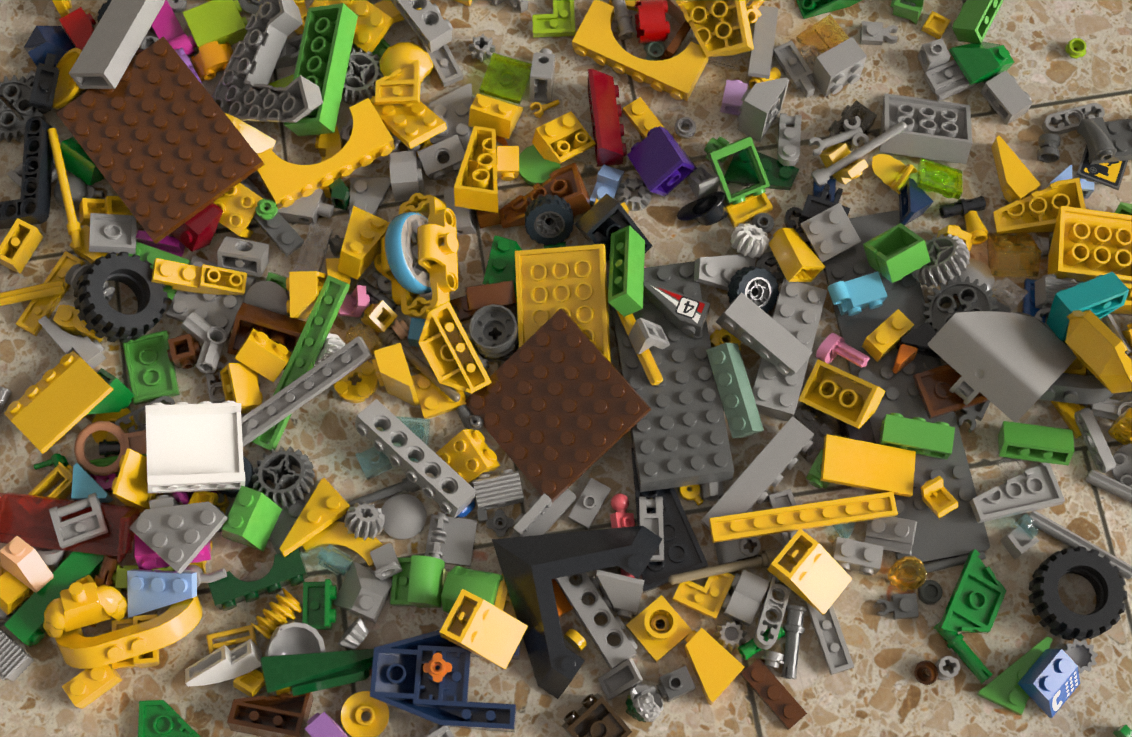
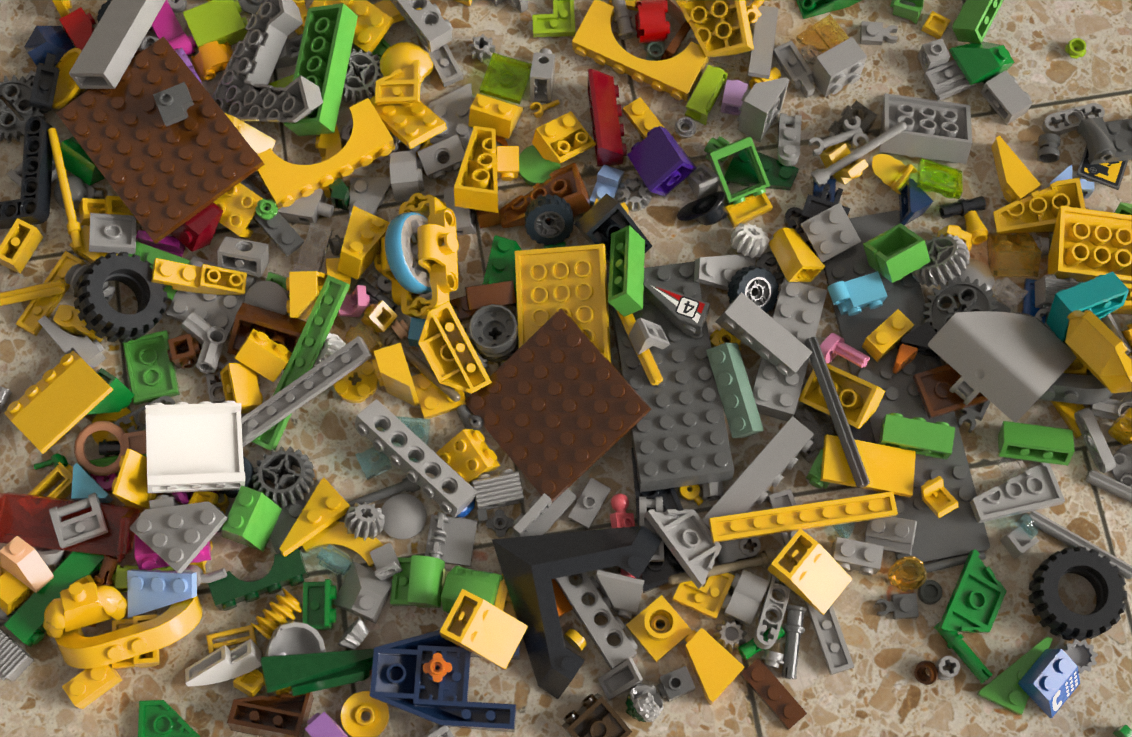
(174, 103): none -> dark grey brick
(687, 540): none -> light grey wing
(706, 94): none -> lime window
(765, 217): dark grey plate -> none
(837, 413): none -> dark grey axle

